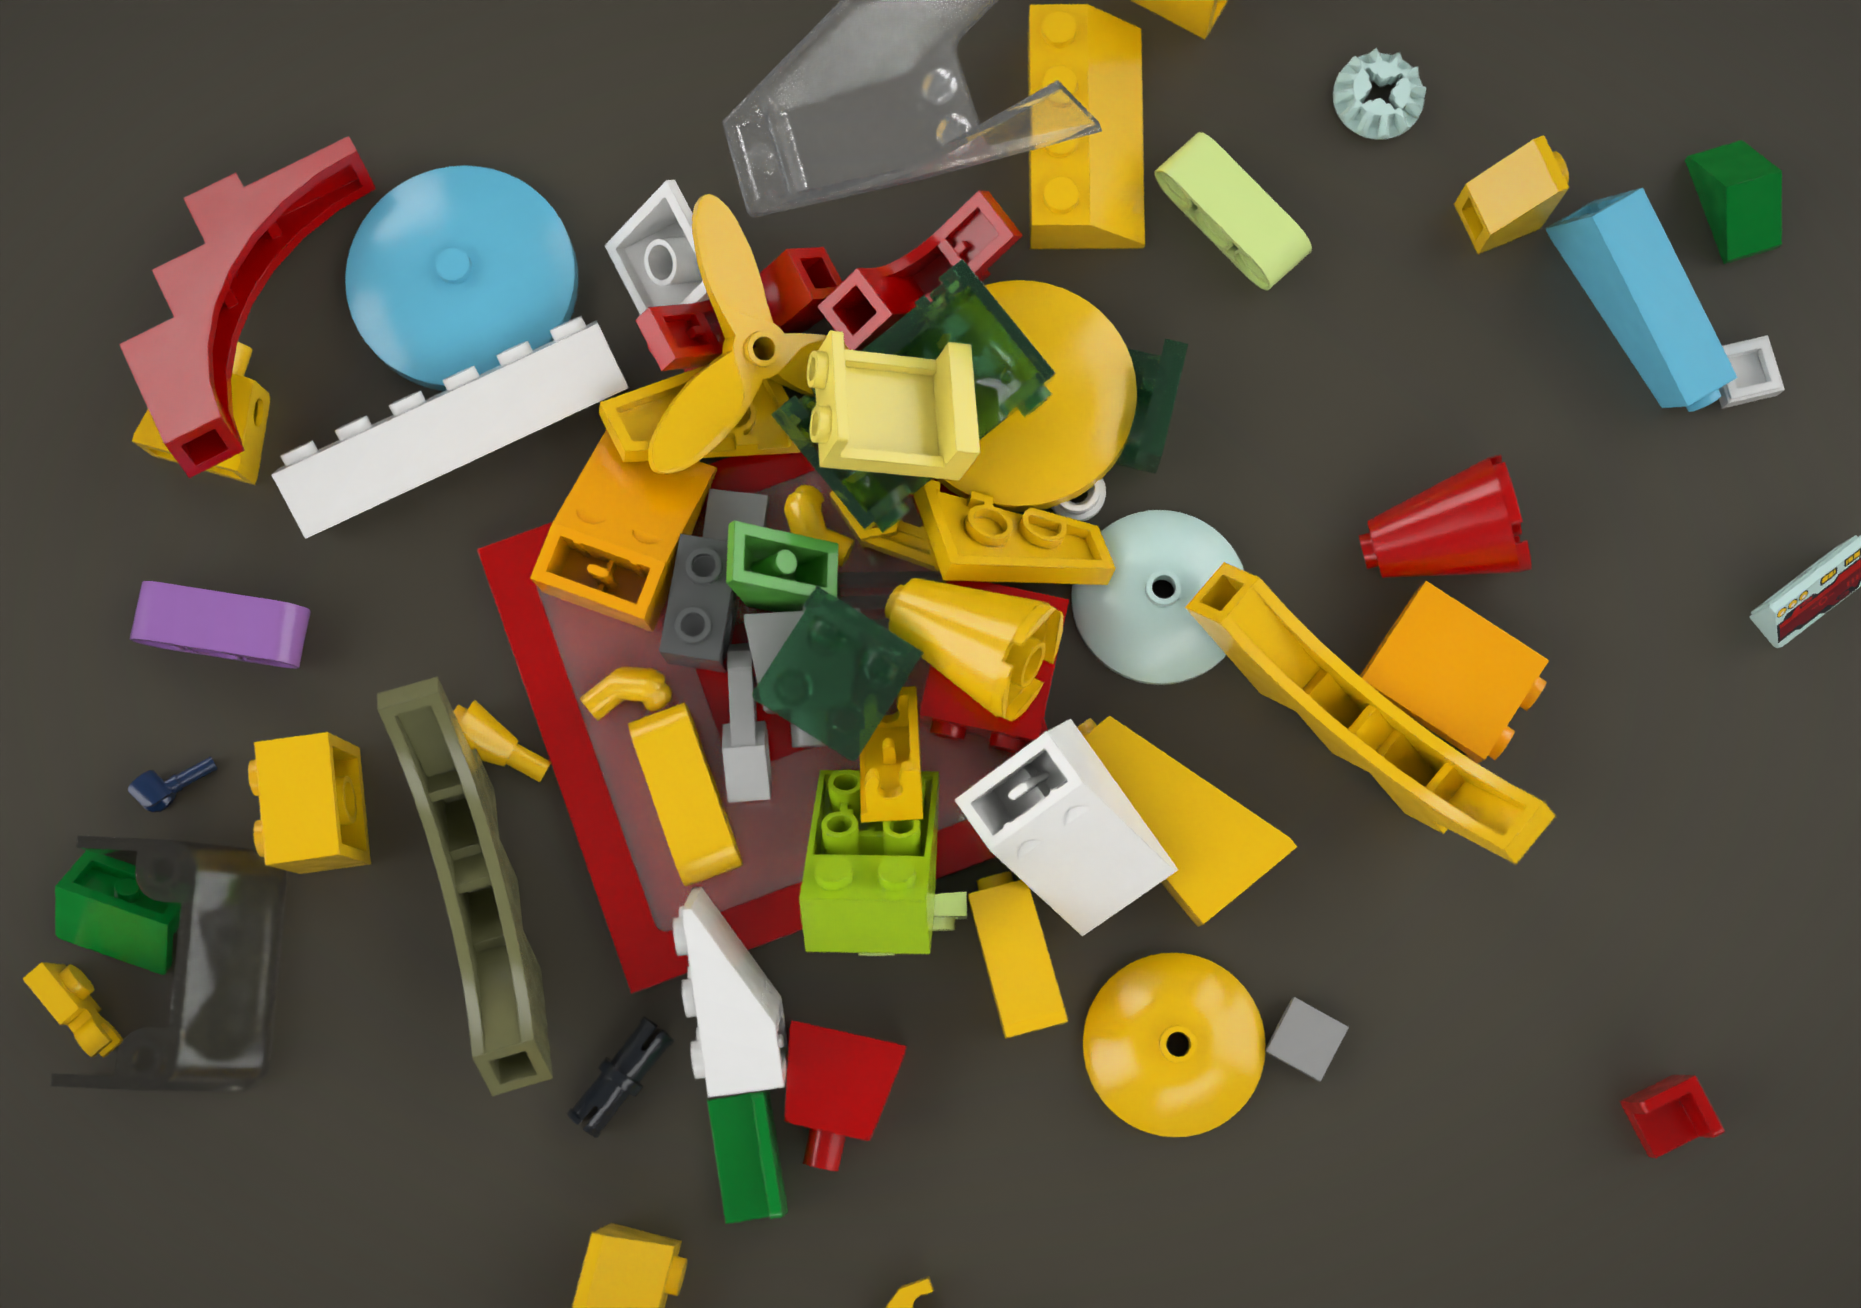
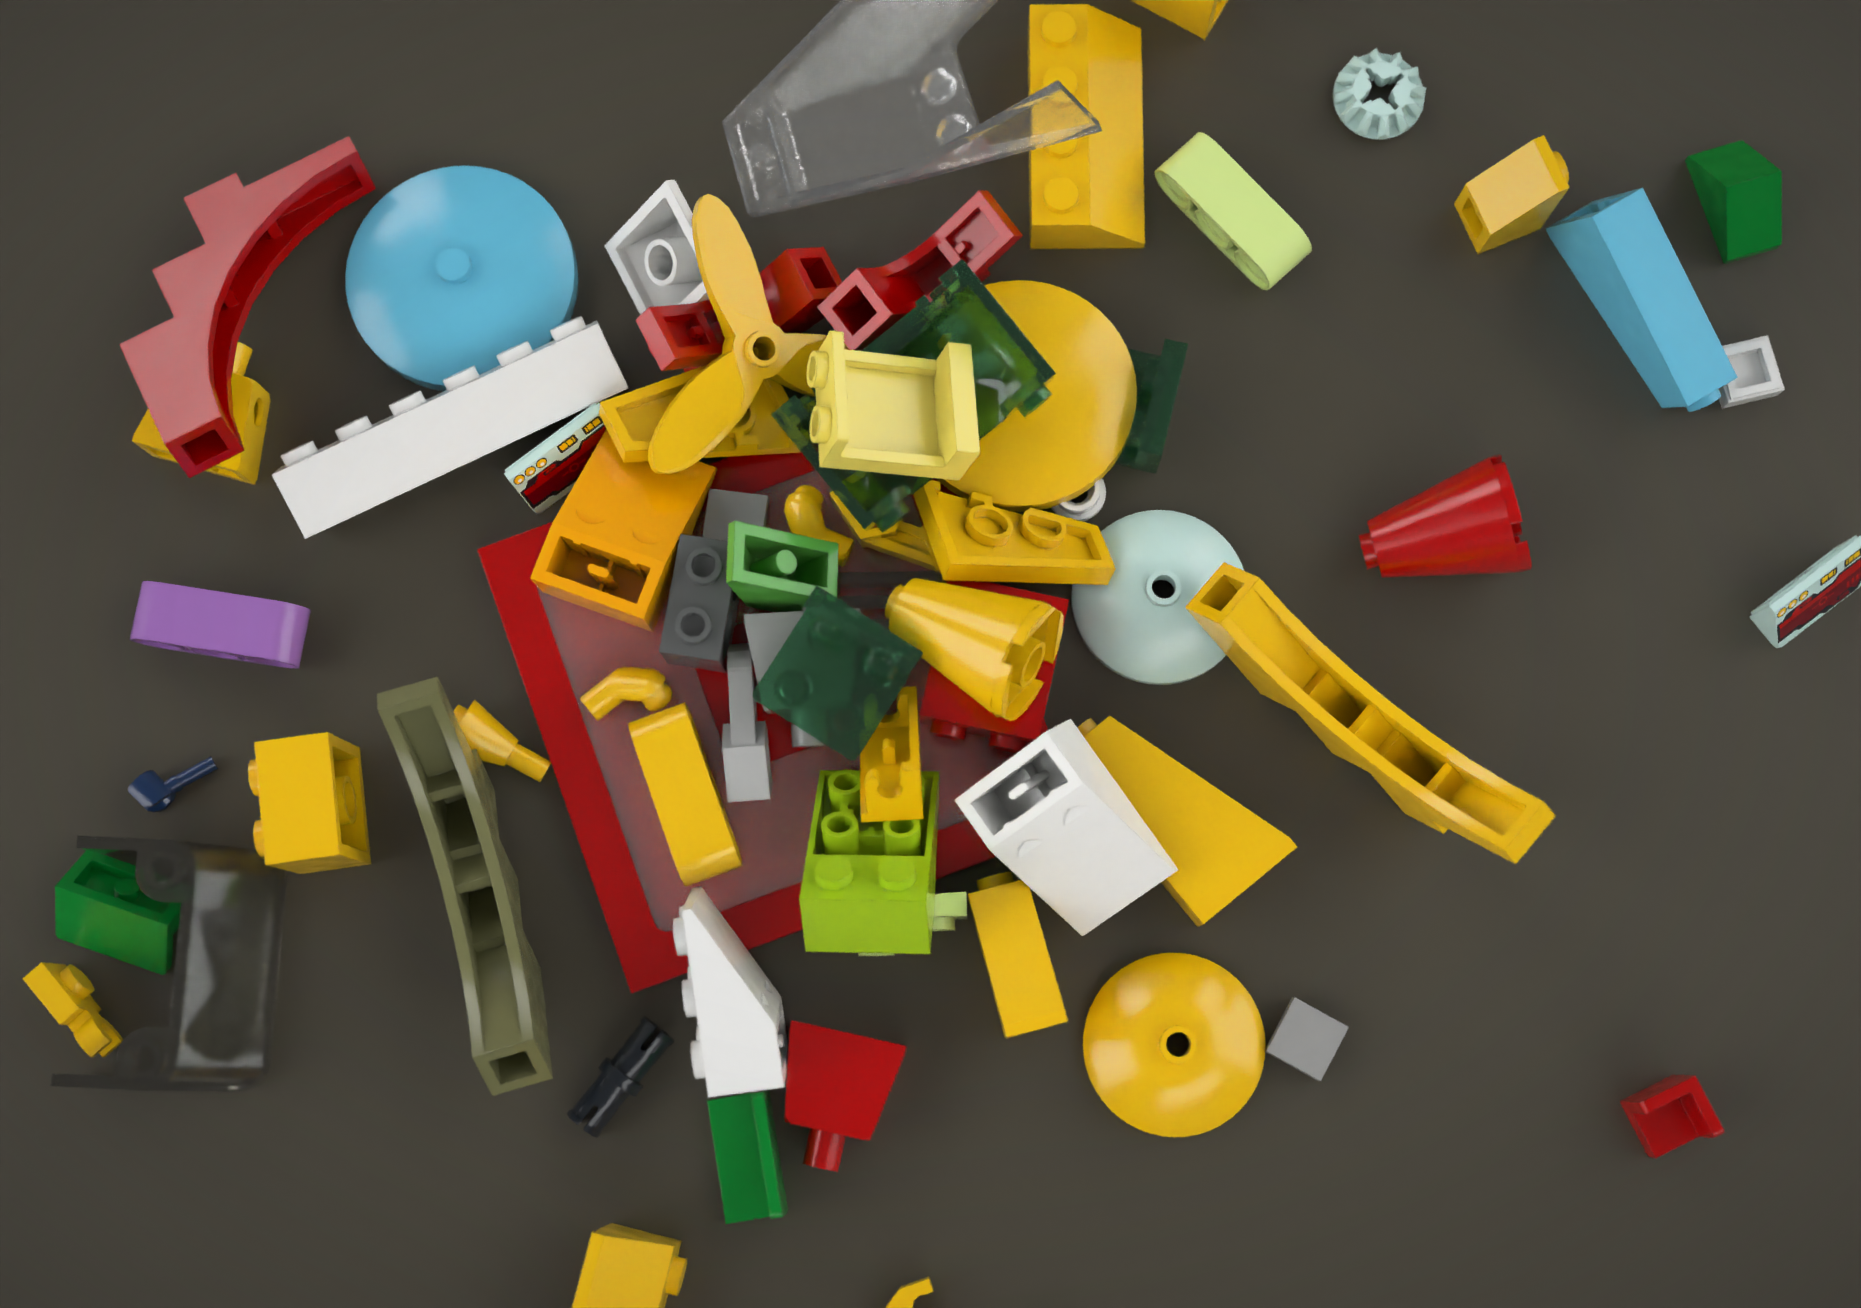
(557, 462): none -> slope
(1456, 673): light orange panel -> none

